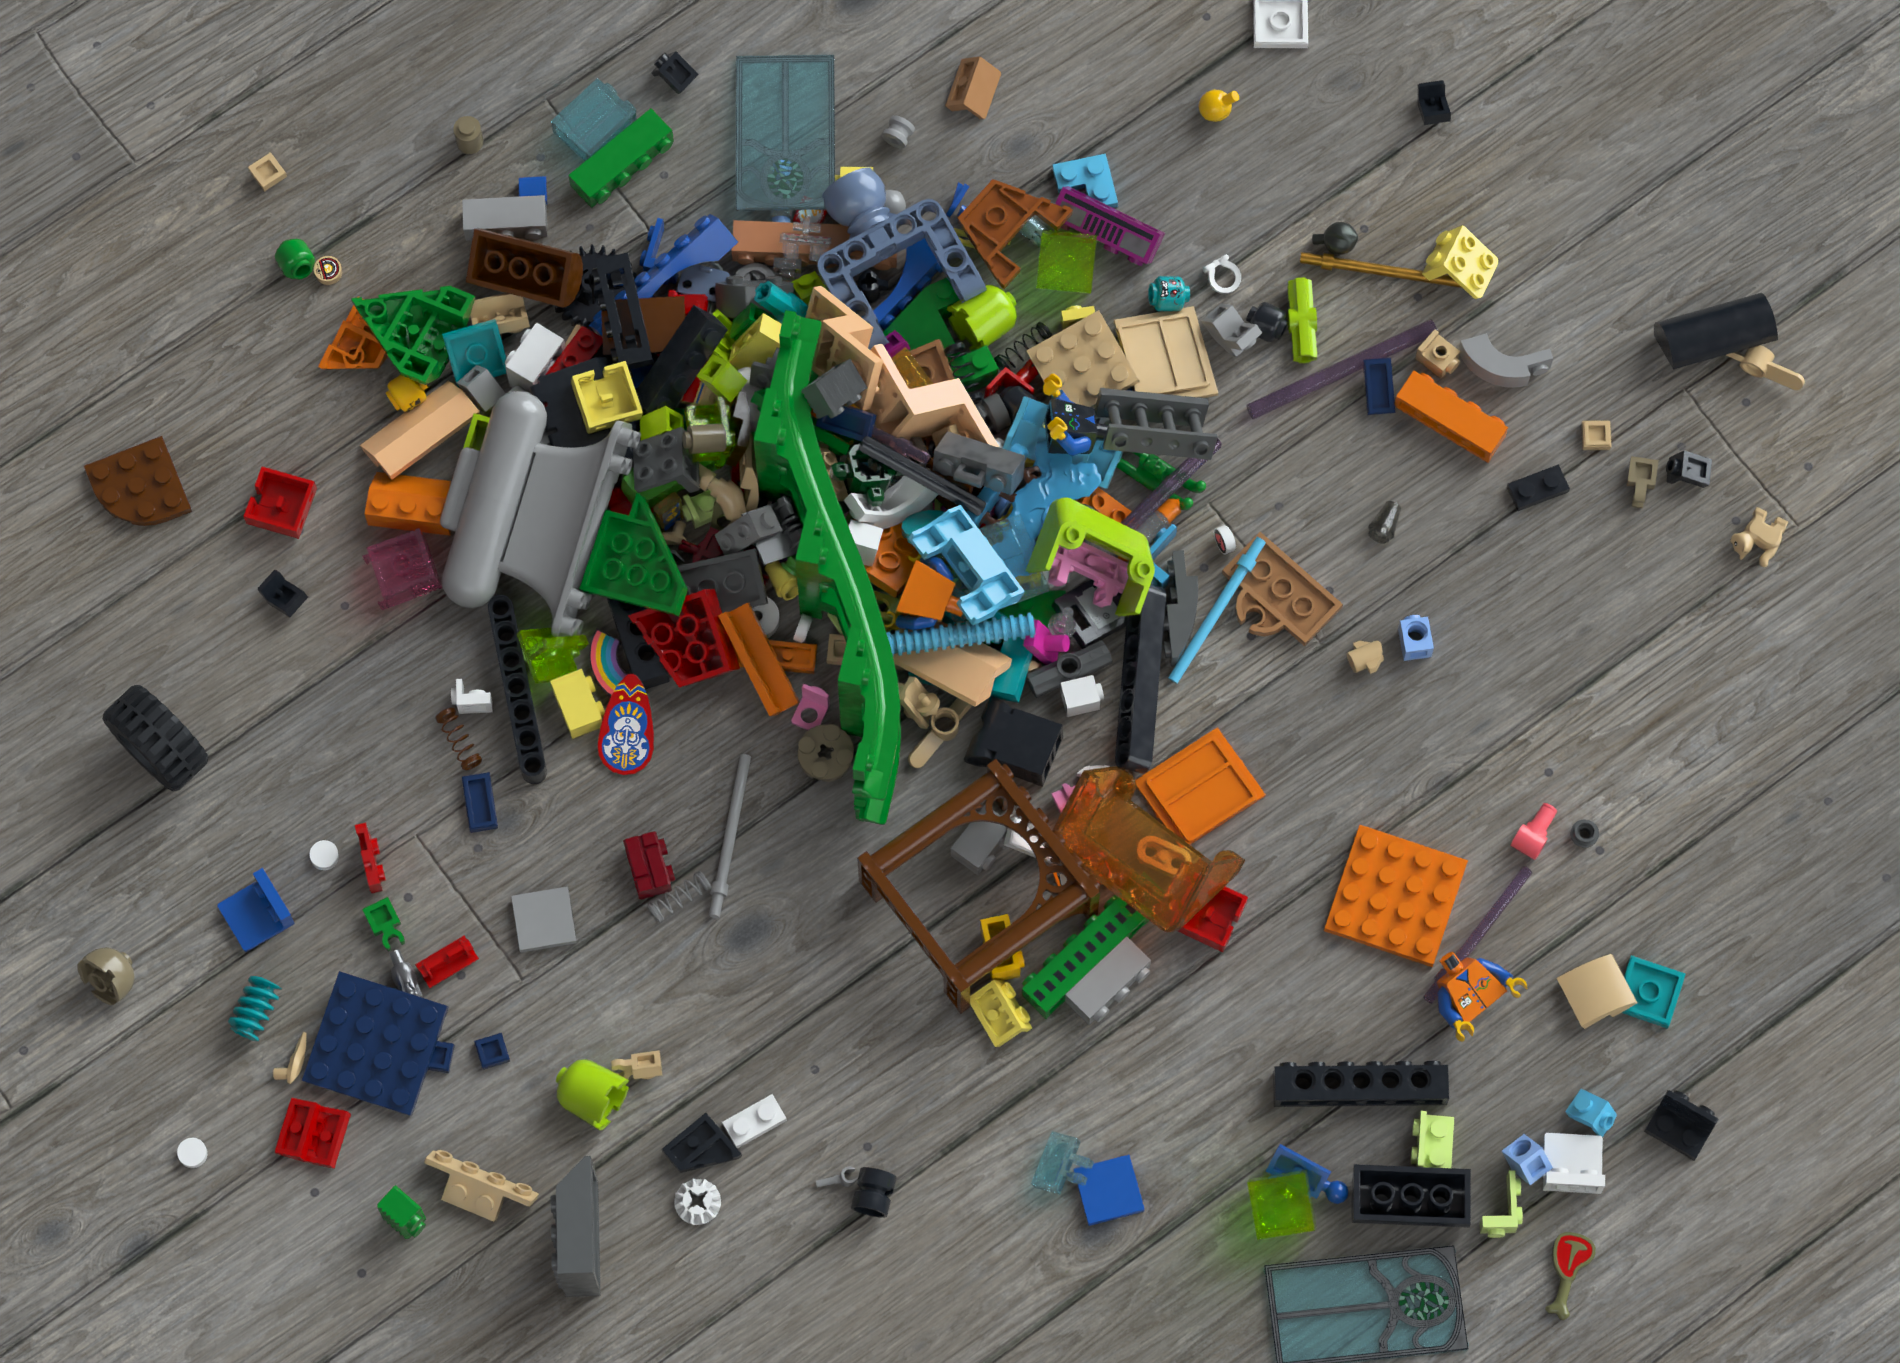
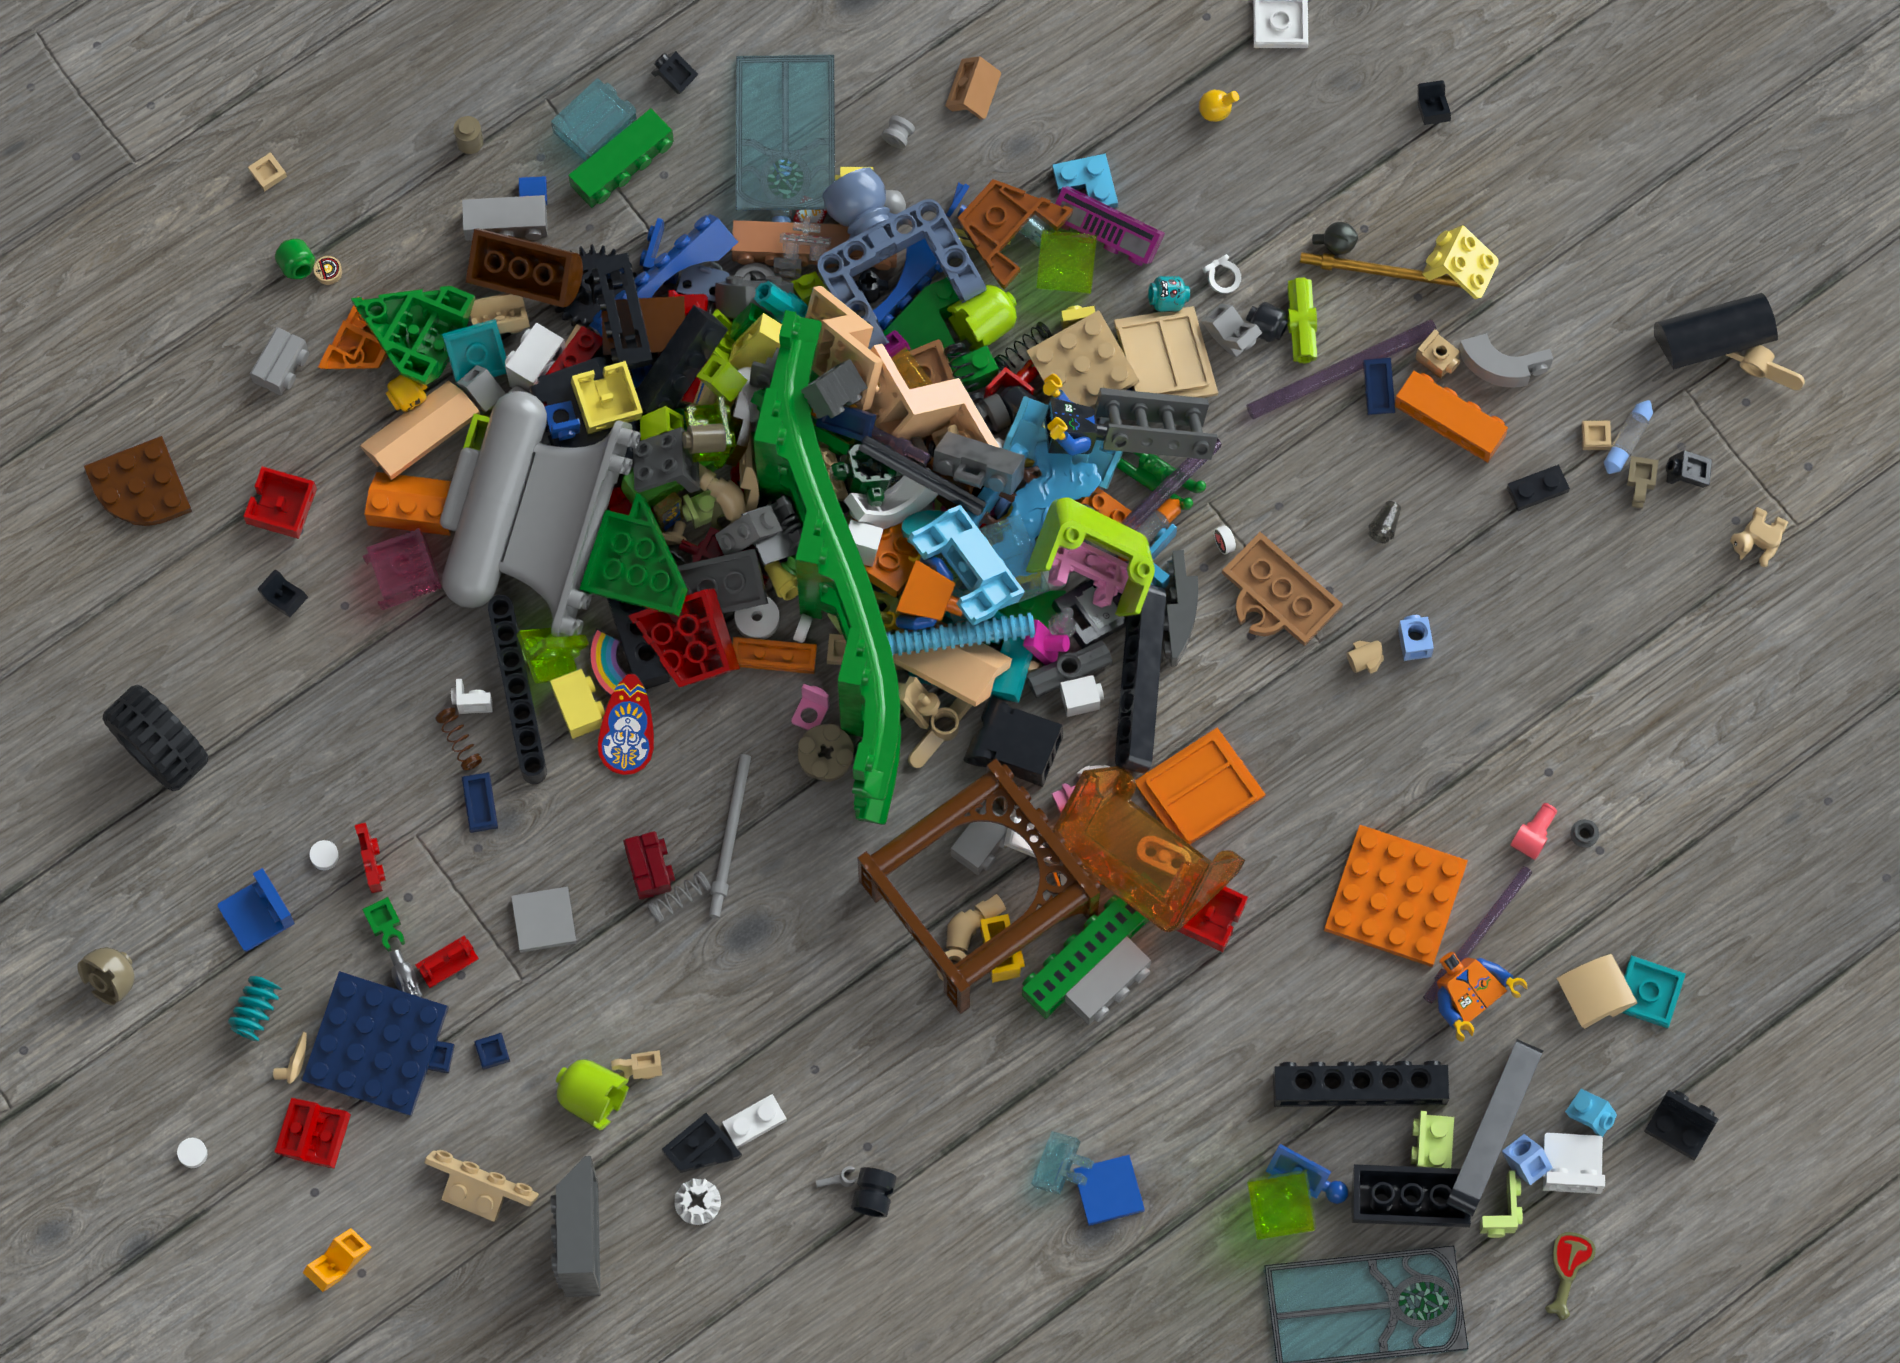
(279, 361): none -> light grey brick
(338, 1260): none -> light orange slope
(402, 1213): green brick -> none
(566, 429): none -> blue bracket
(759, 659): orange fence -> none
(964, 926): none -> tan piece
(1000, 1012): light yellow bracket -> none
(1245, 564): medium azure bar -> none
(1494, 1127): none -> beam
(1628, 437): none -> piece

